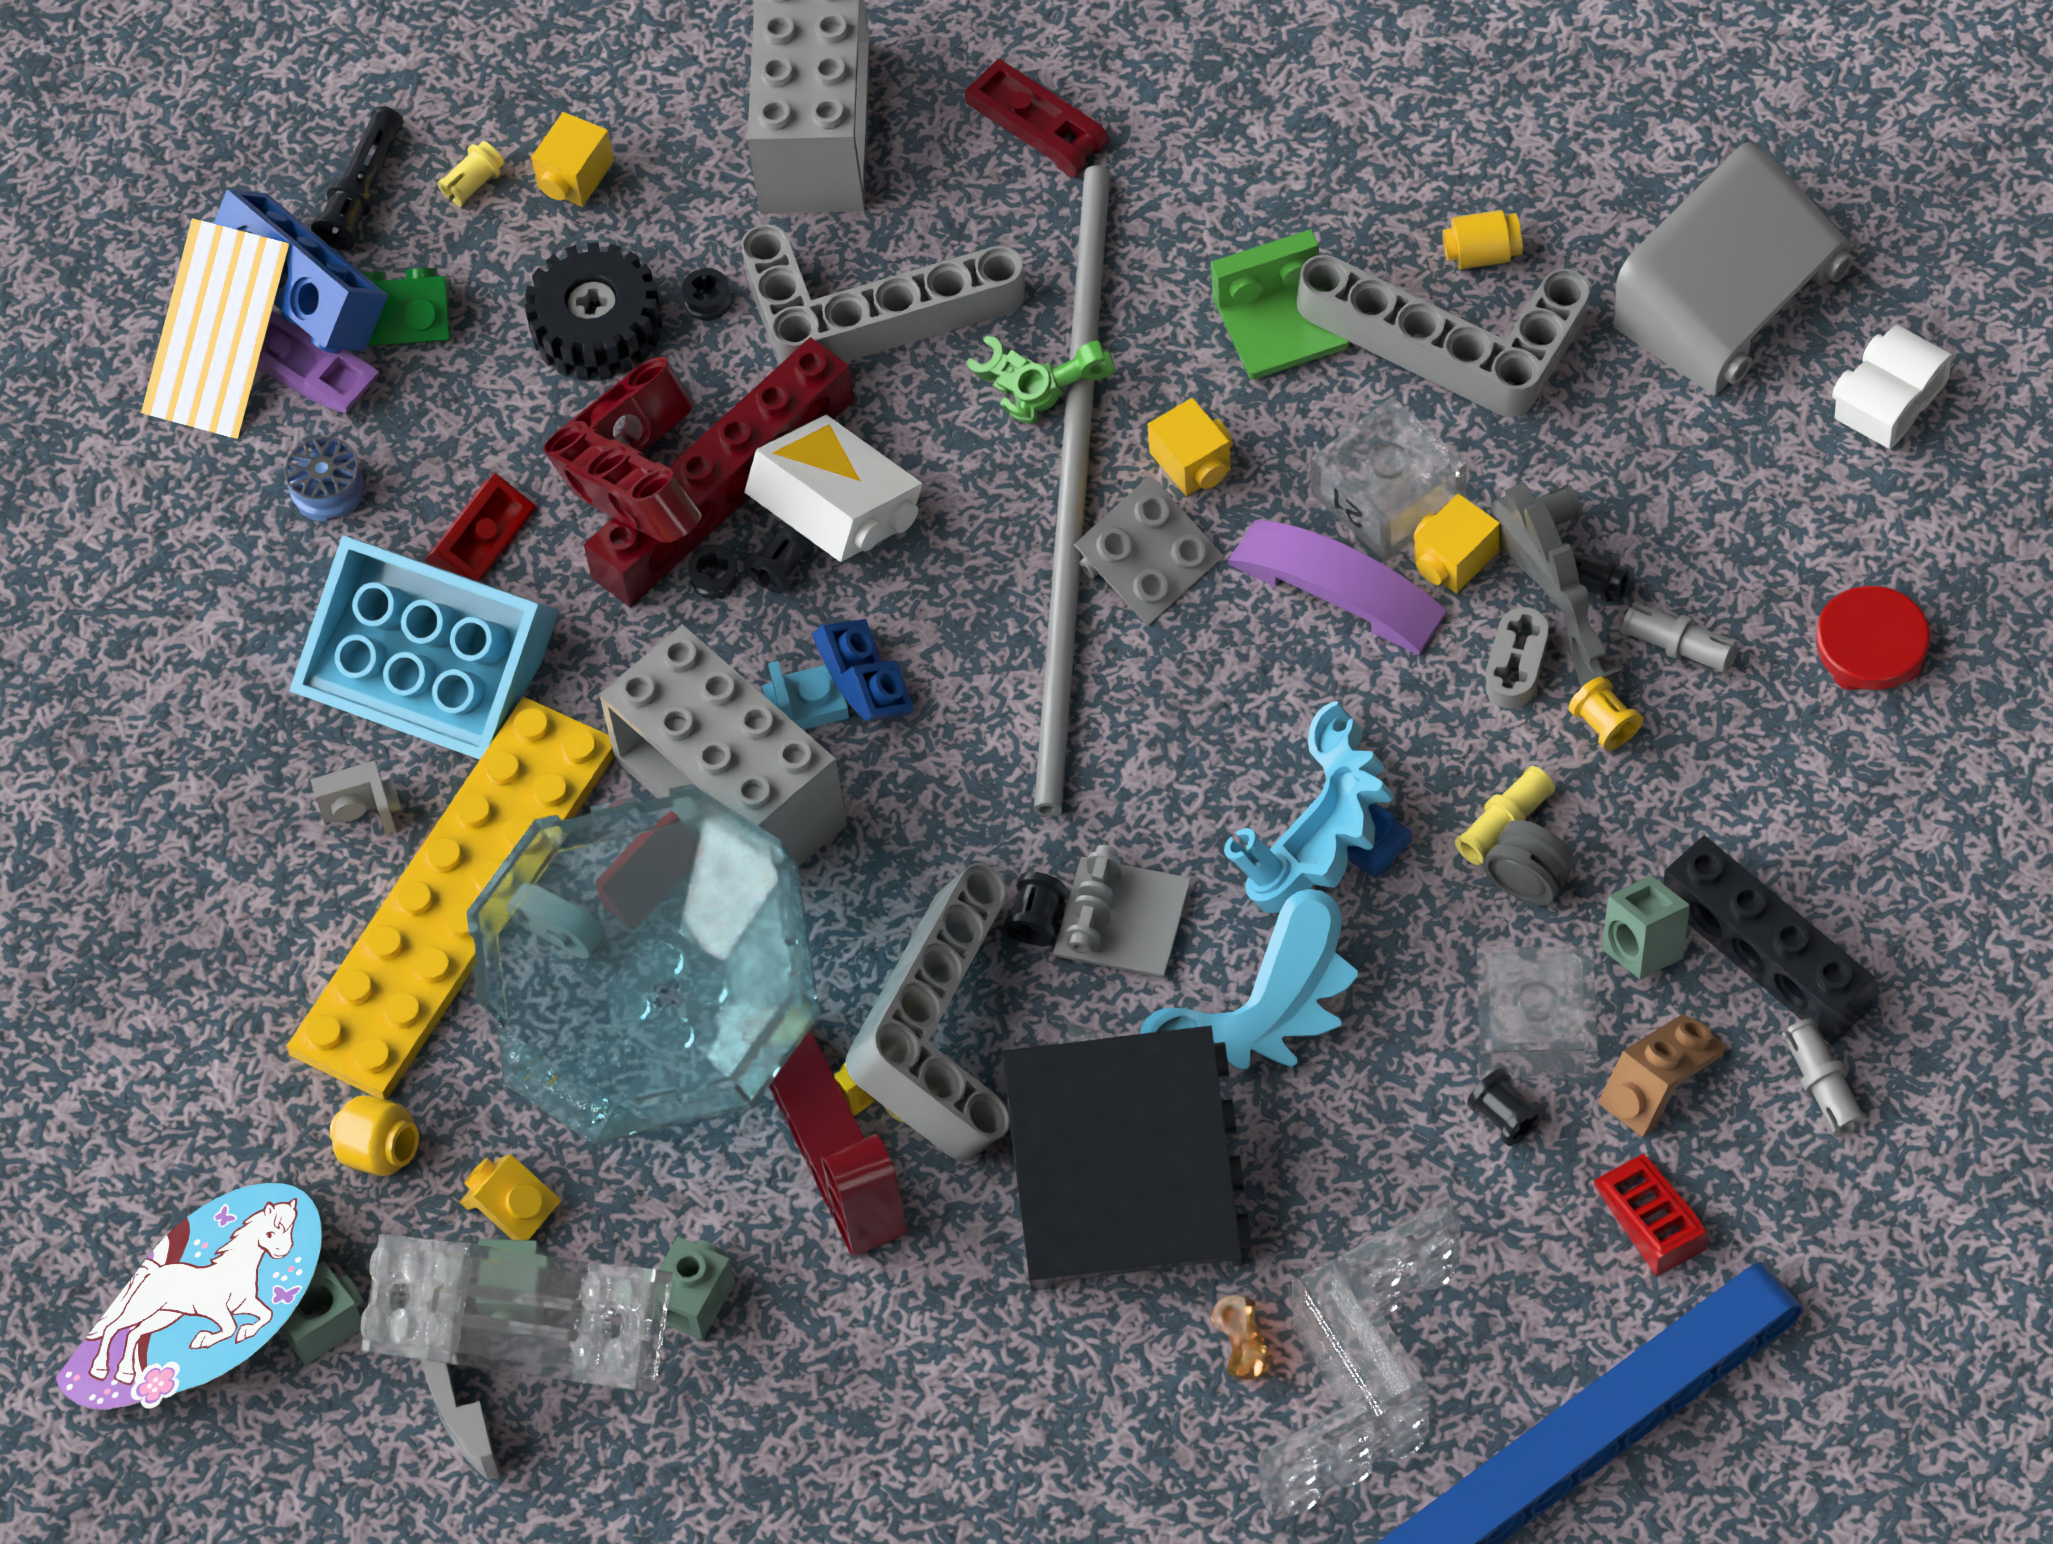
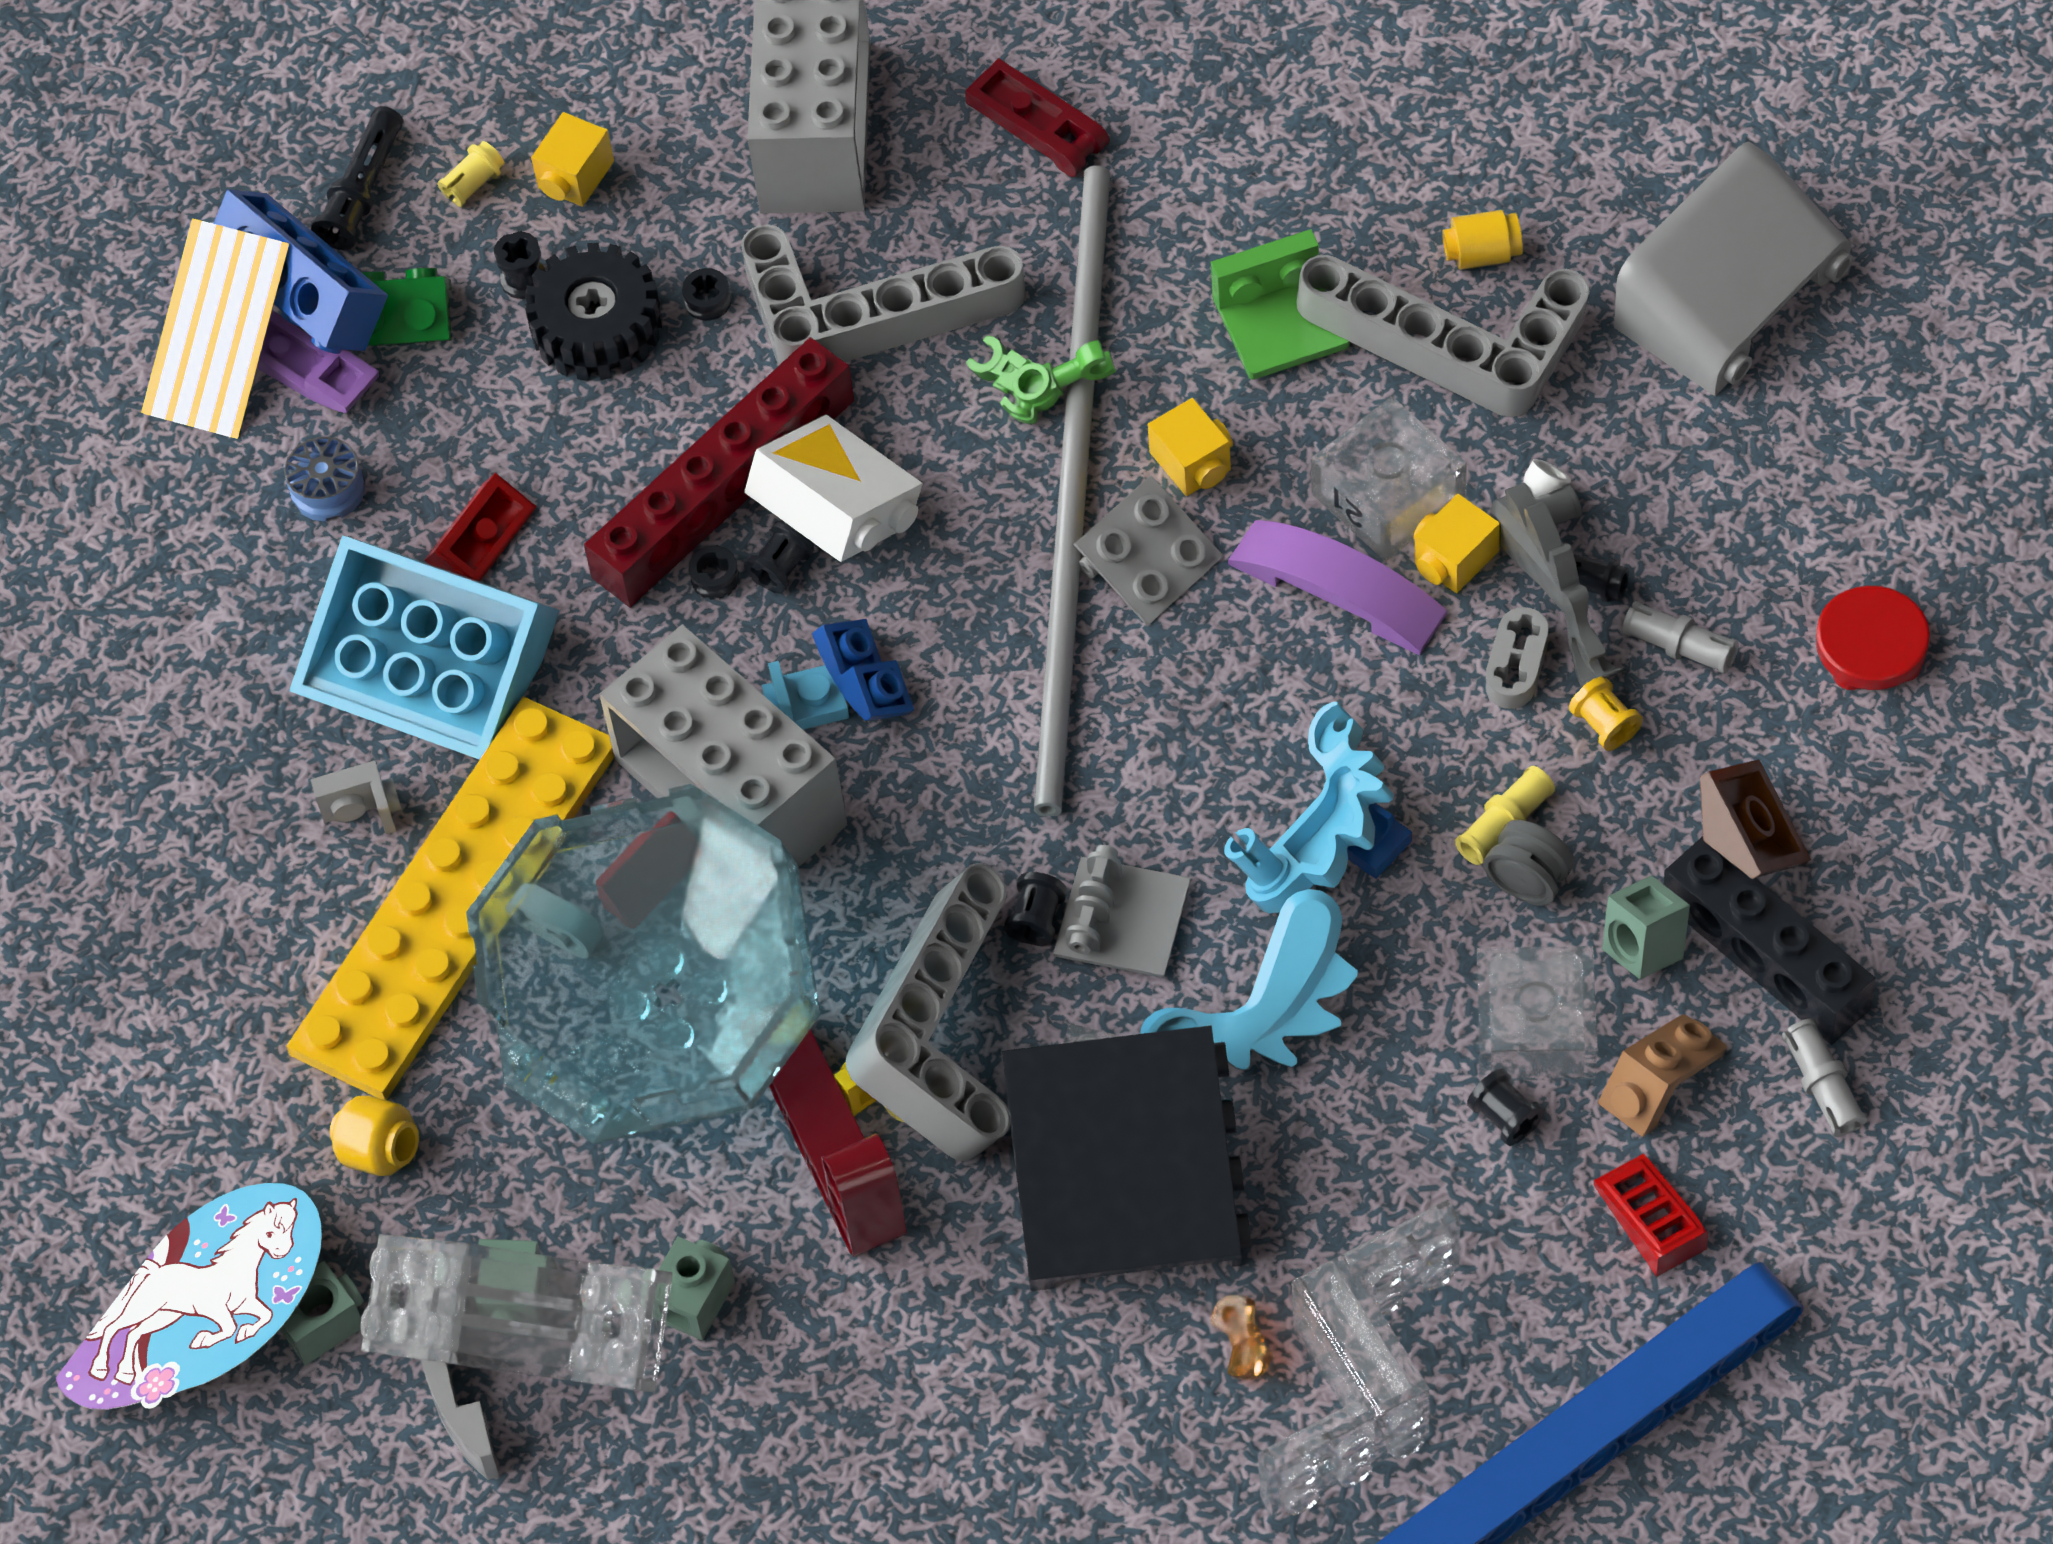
(509, 1196): yellow bracket -> none
(518, 259): none -> black bush
(612, 469): dark red beam -> none
(1544, 478): none -> white hinge
(1748, 820): none -> reddish brown slope
(1891, 385): white brick -> none

